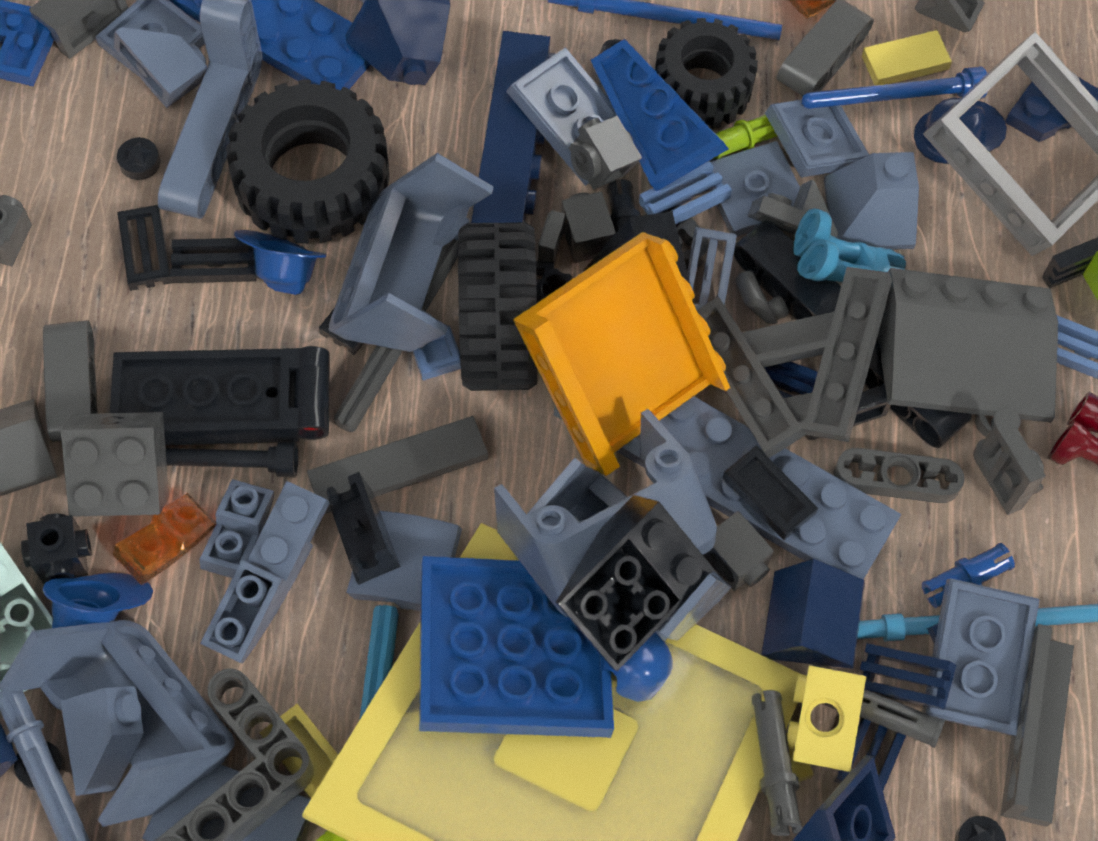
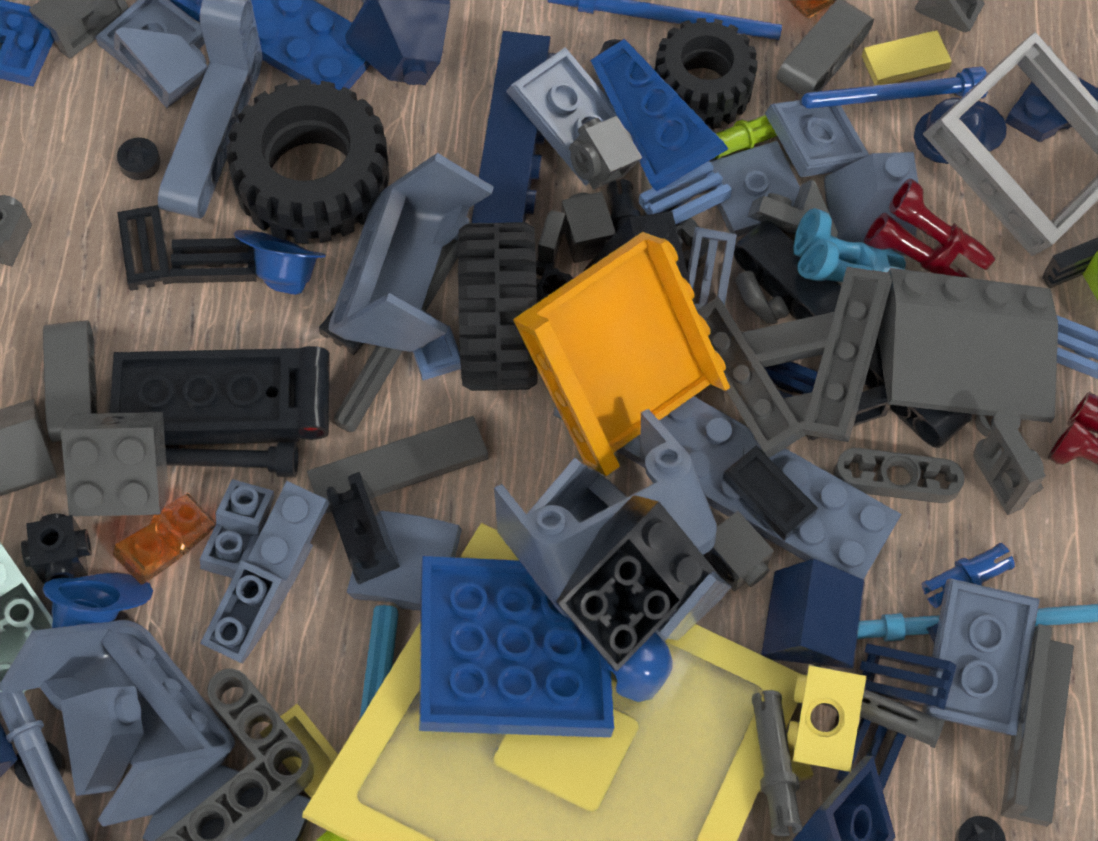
(910, 207): none -> dark red piece

